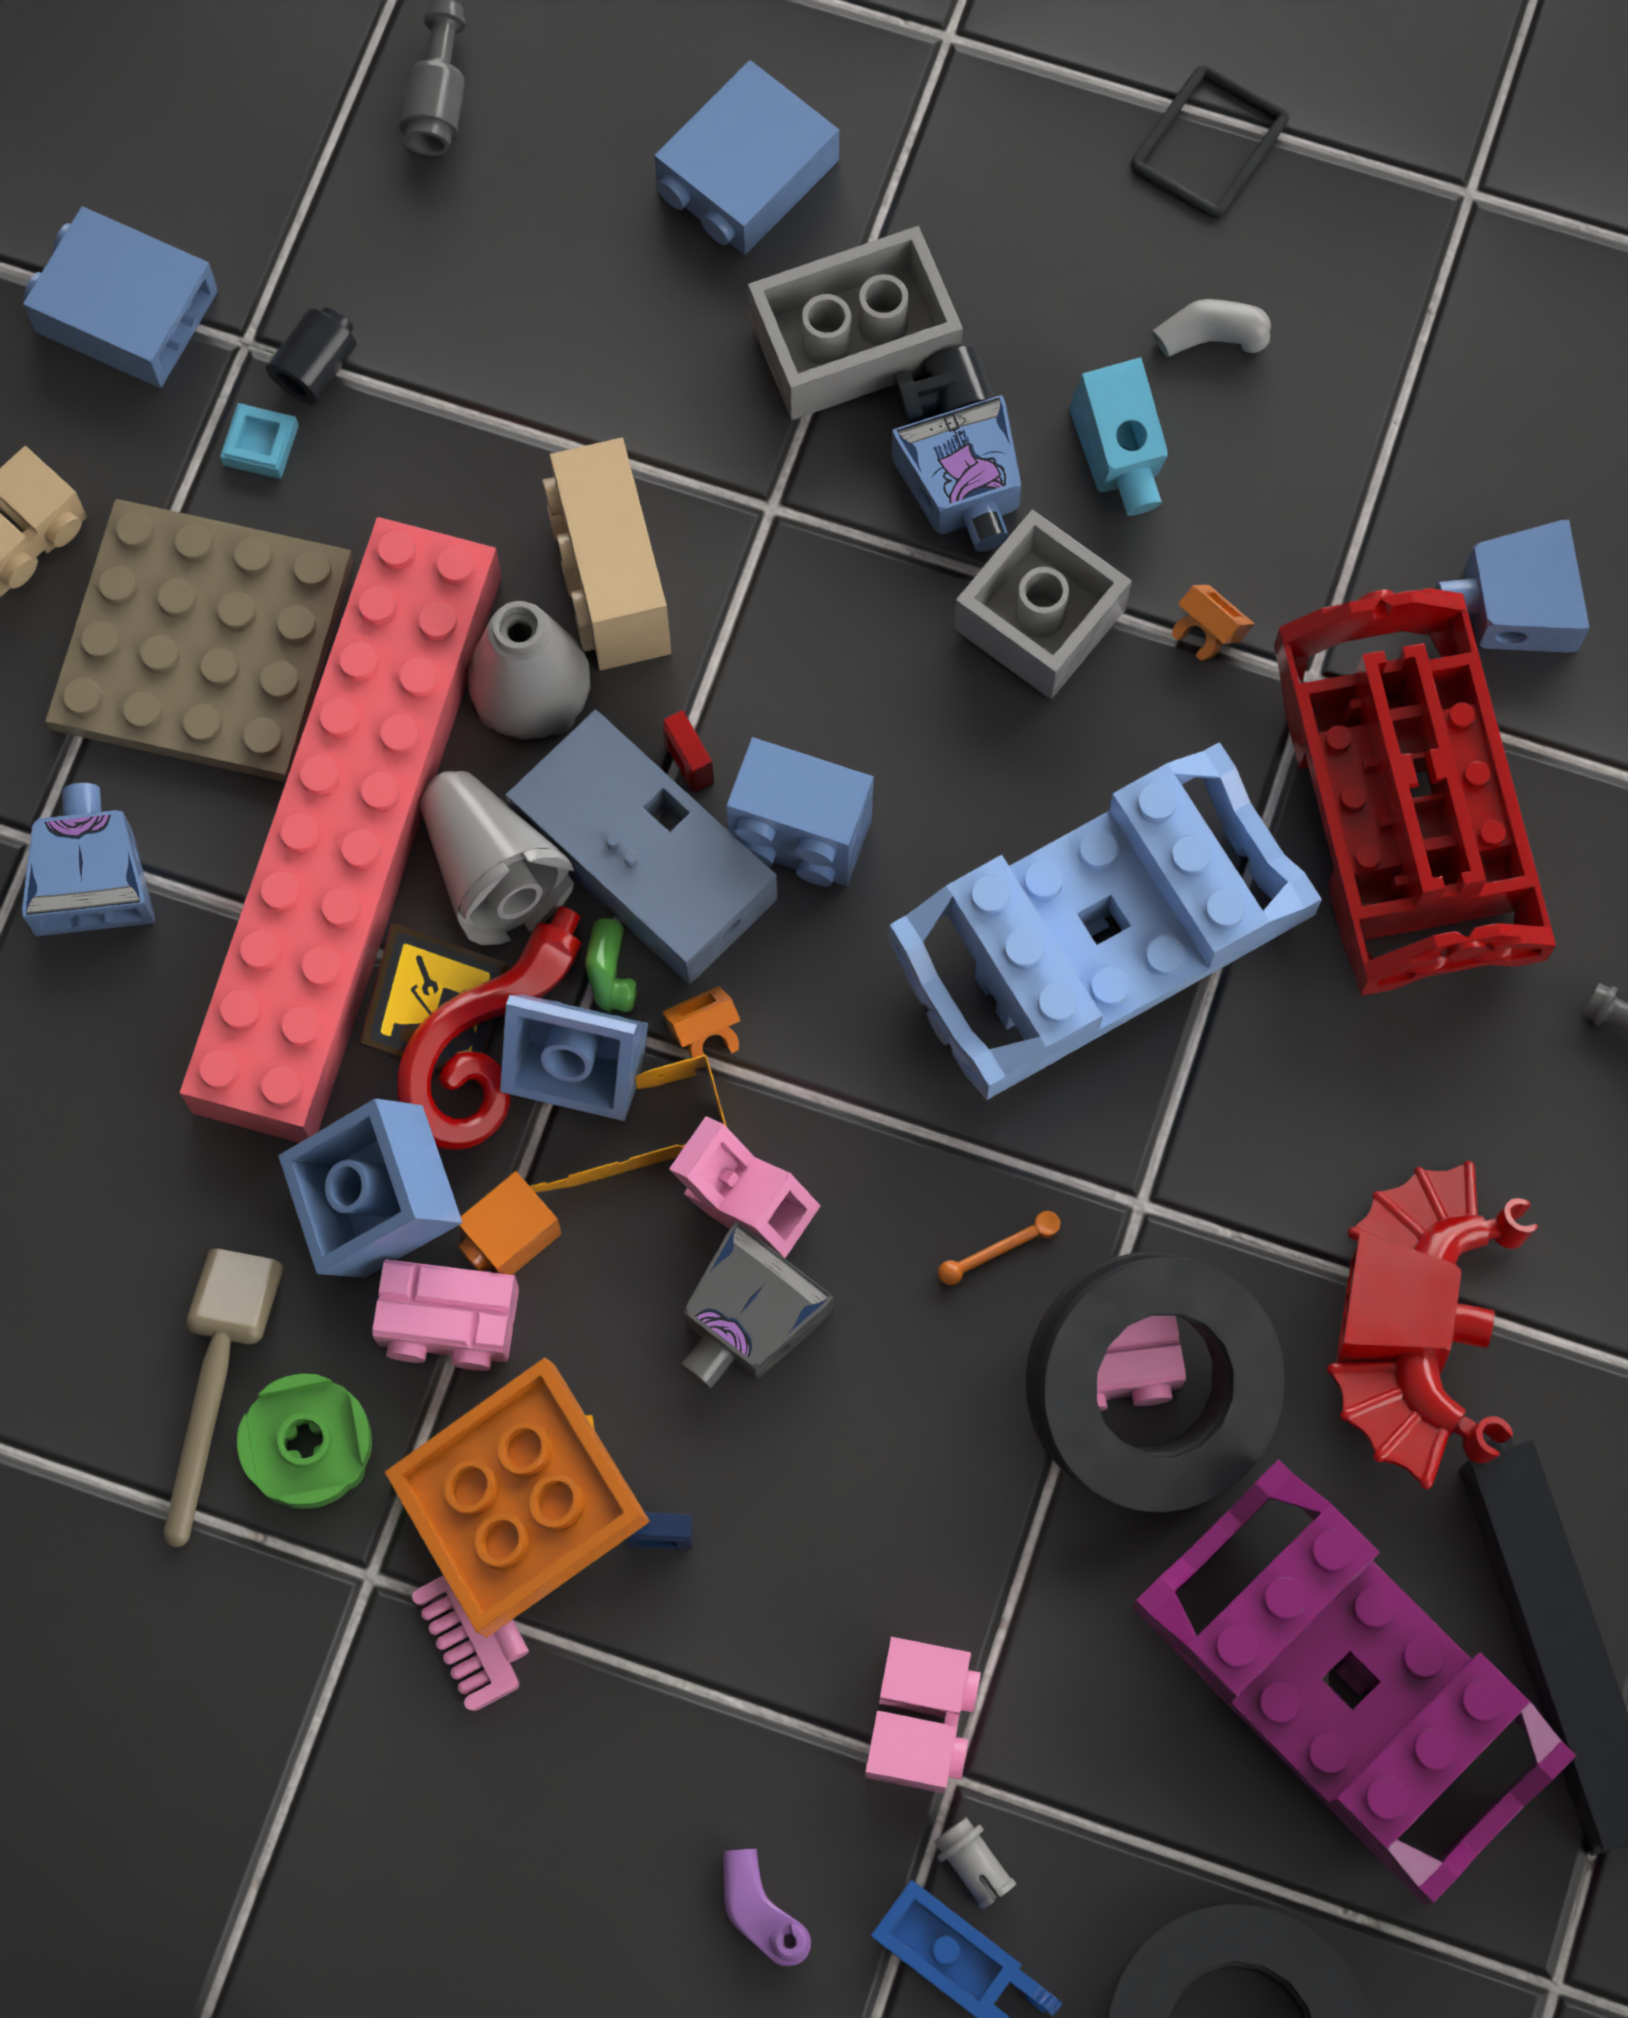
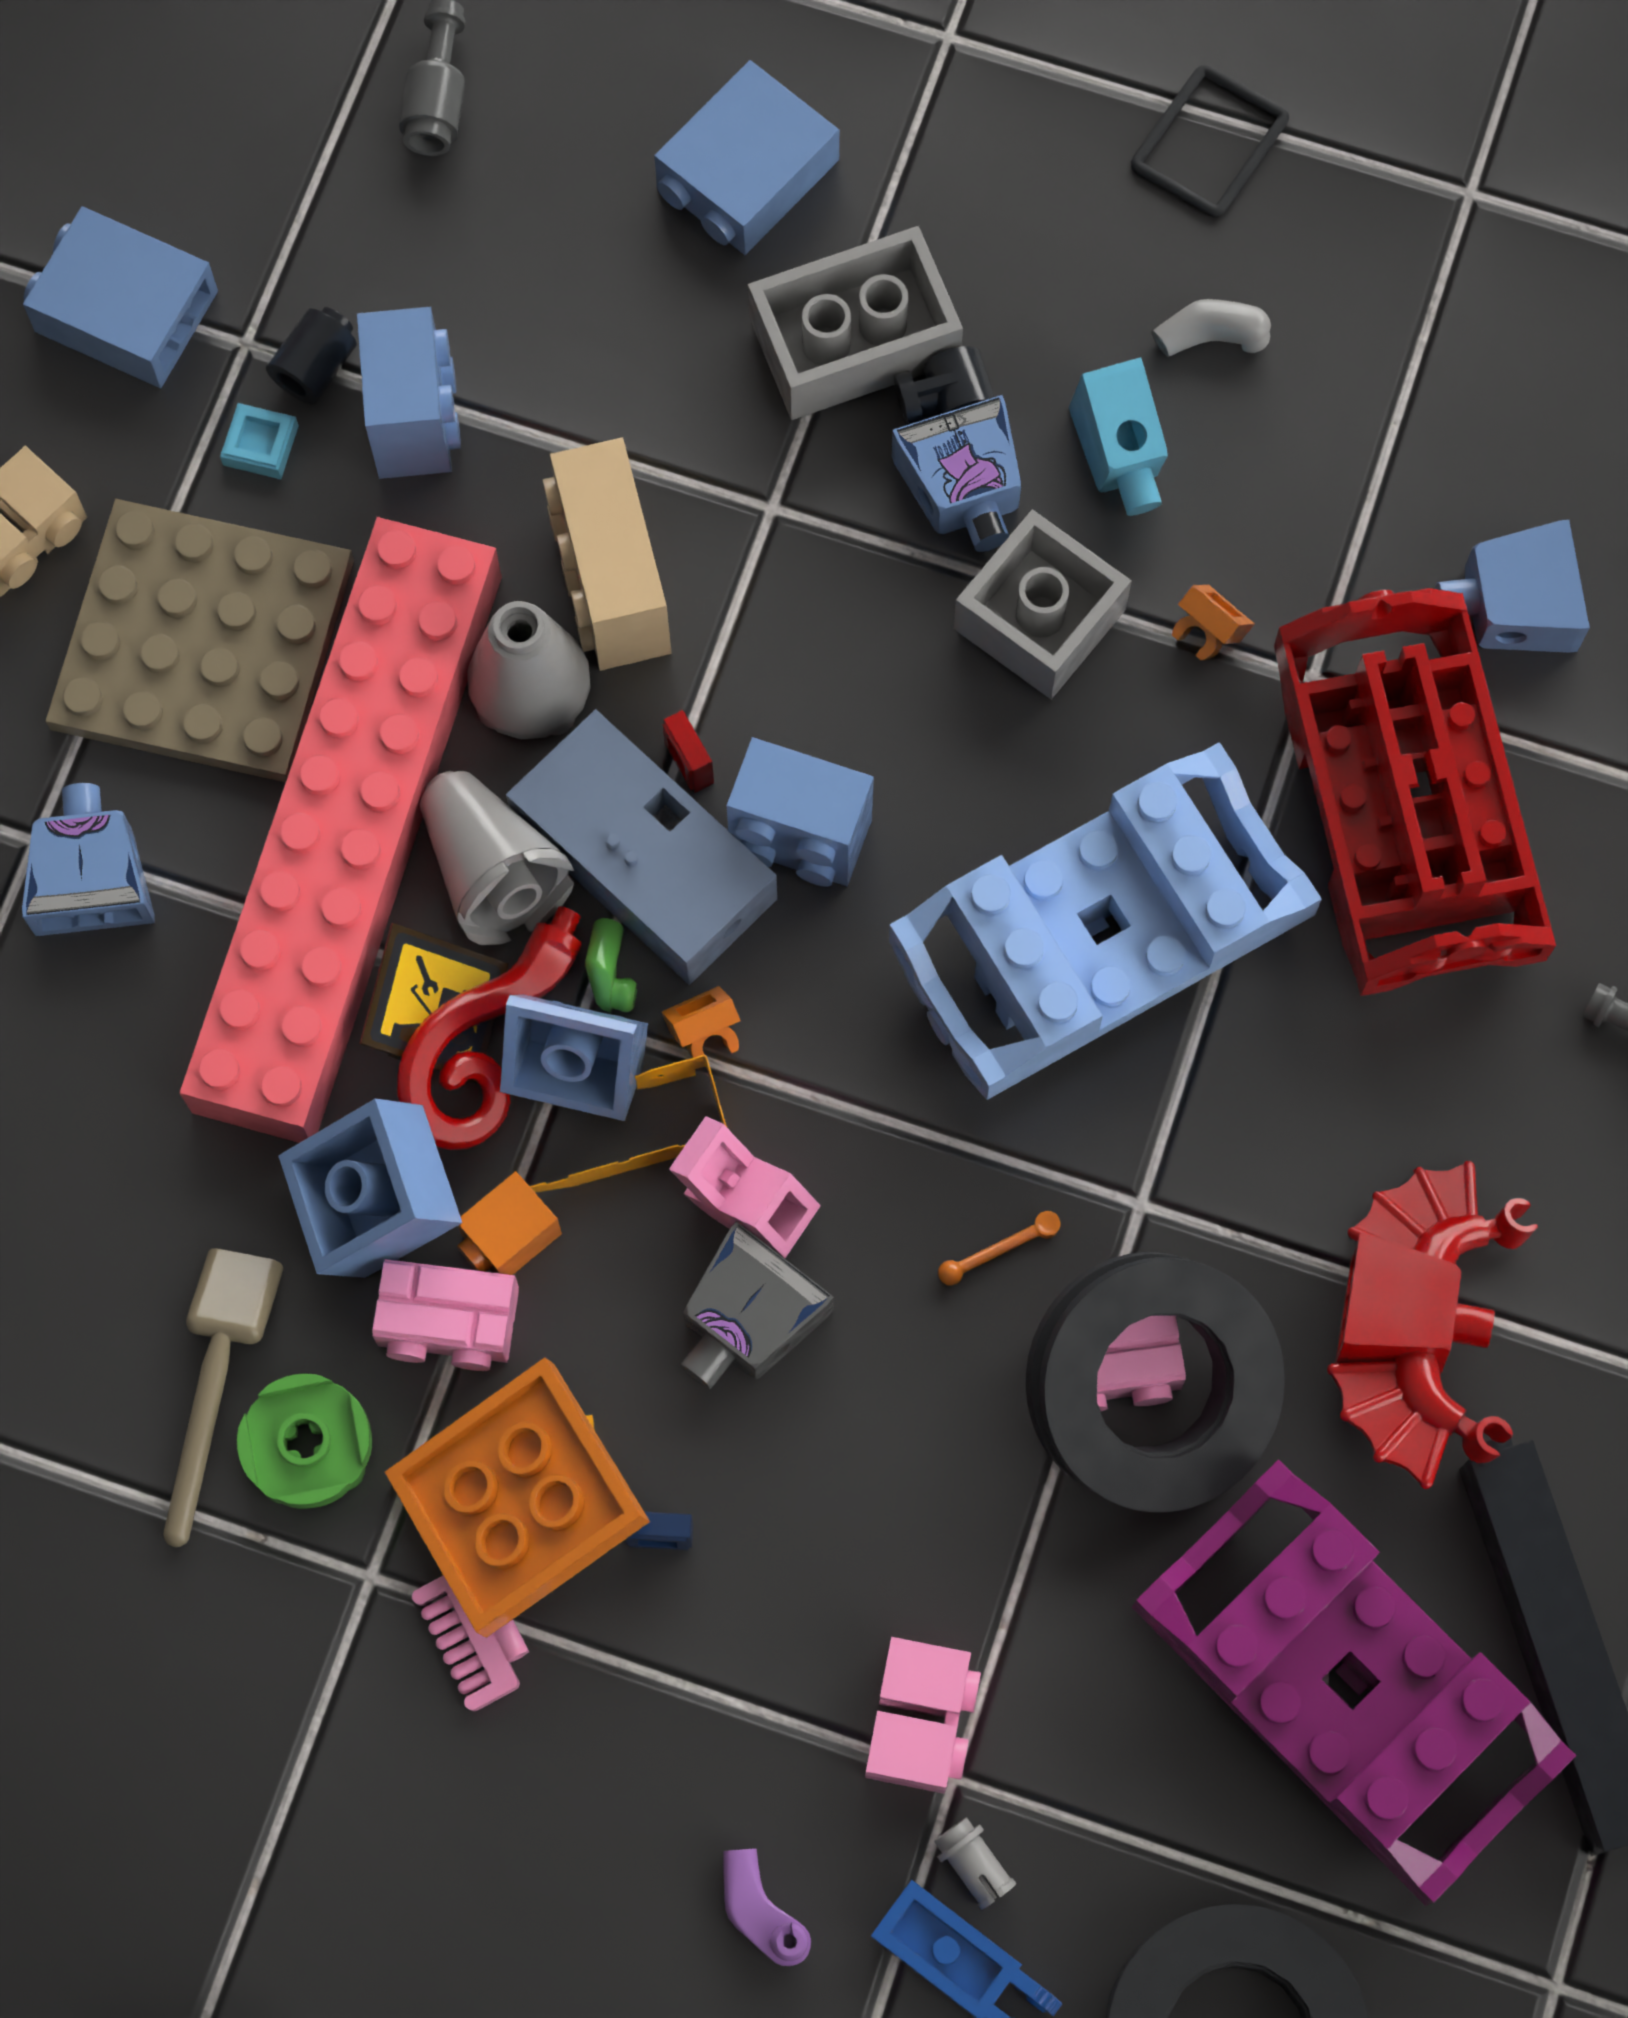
(408, 392): none -> medium blue brick

